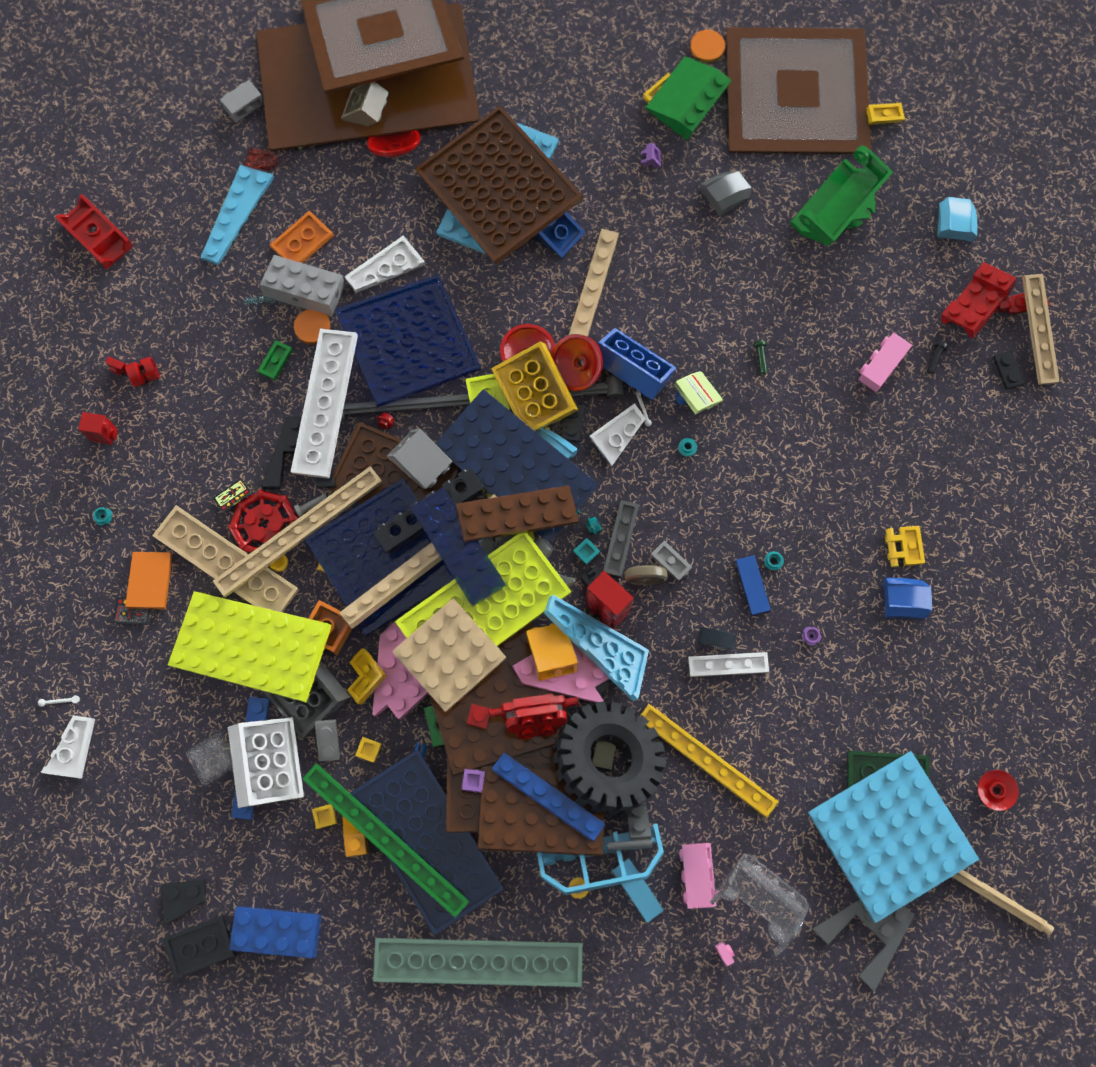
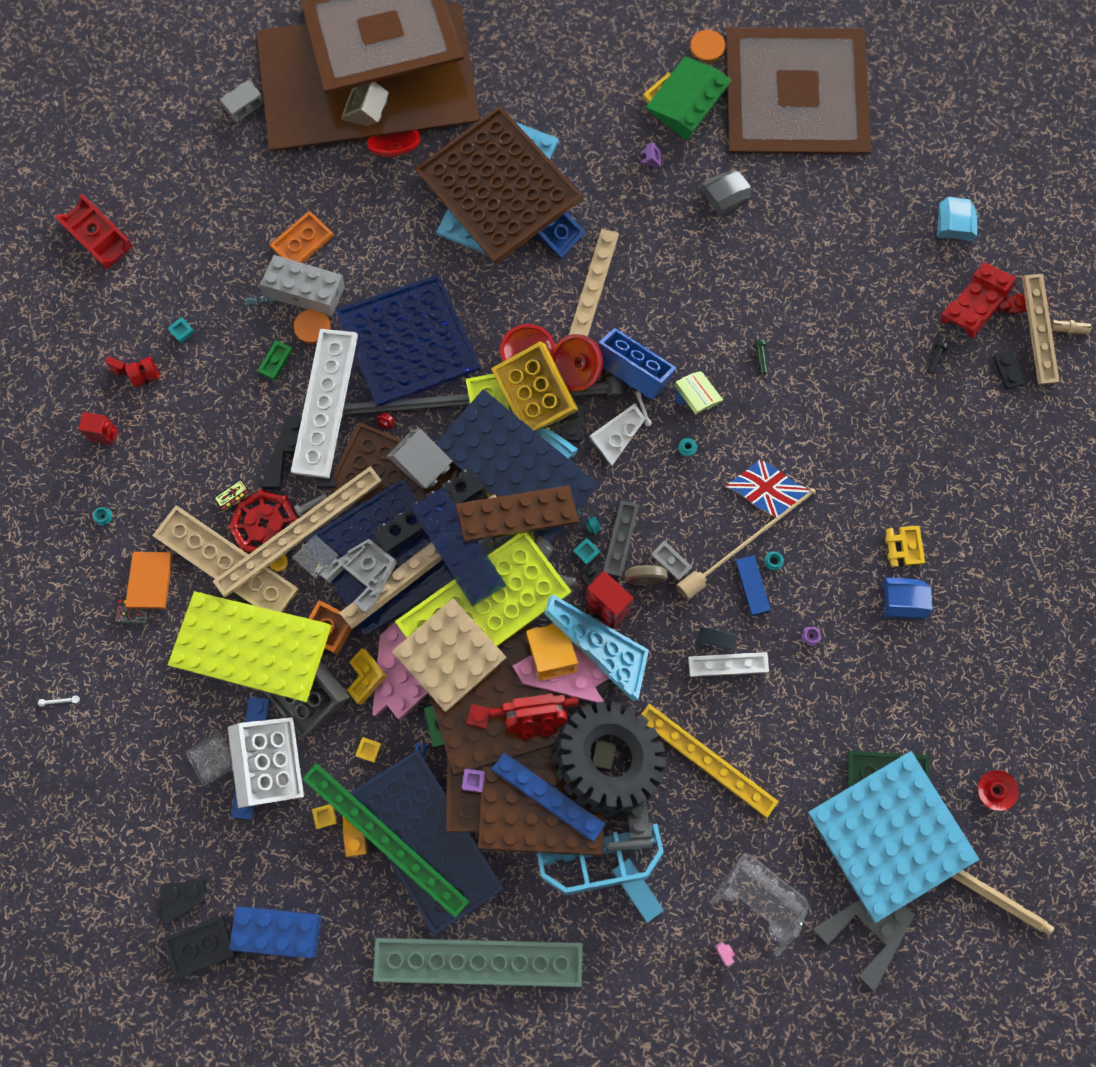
(72, 750): white wing -> none
(181, 330): none -> teal plate
(240, 201): medium azure wing -> none
(267, 159): clear red plate -> none
(315, 556): none -> clear piece
(327, 740): light grey plate -> none
(369, 566): none -> light grey wing
(387, 264): white wing -> none
(576, 882): yellow tile -> none
(697, 875): bright pink brick -> none
(766, 490): none -> flag
(842, 199): green piece -> none
(884, 361): bright pink brick -> none
(885, 113): yellow plate -> none
(1071, 327): none -> tan pin

